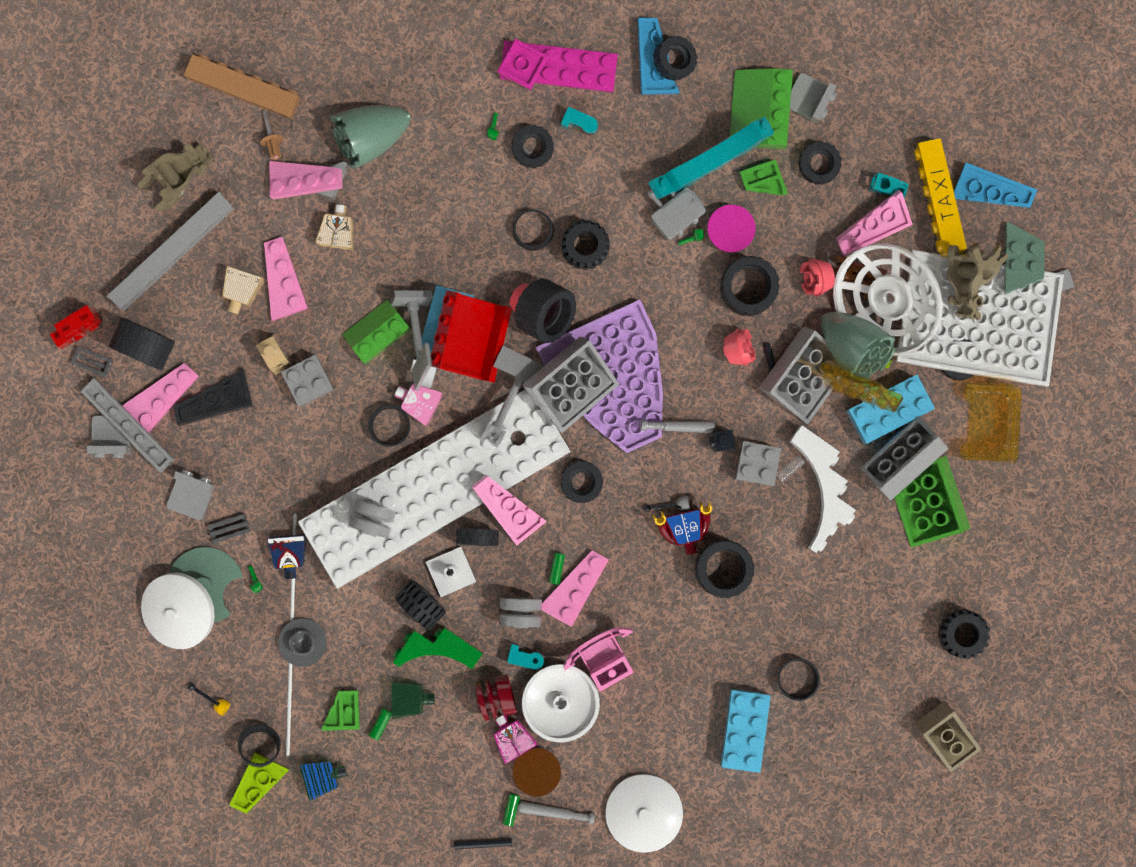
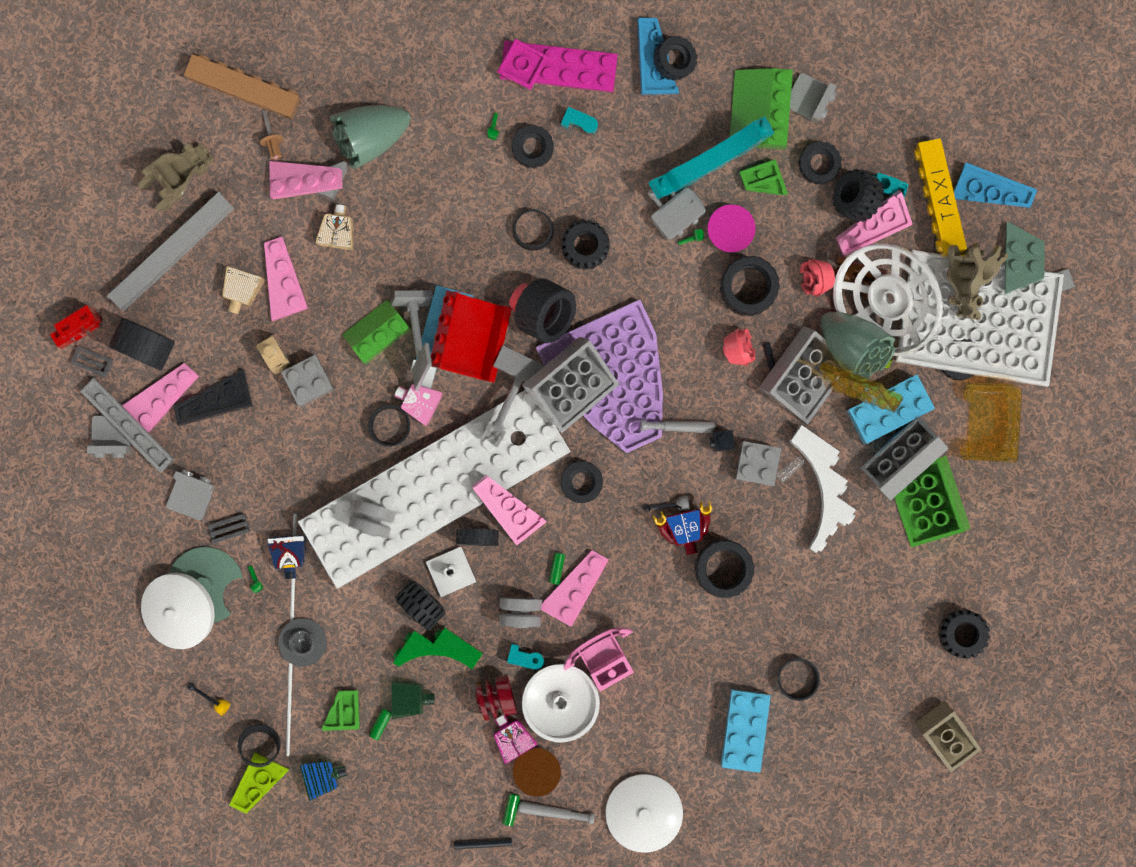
(858, 195): none -> black tyre

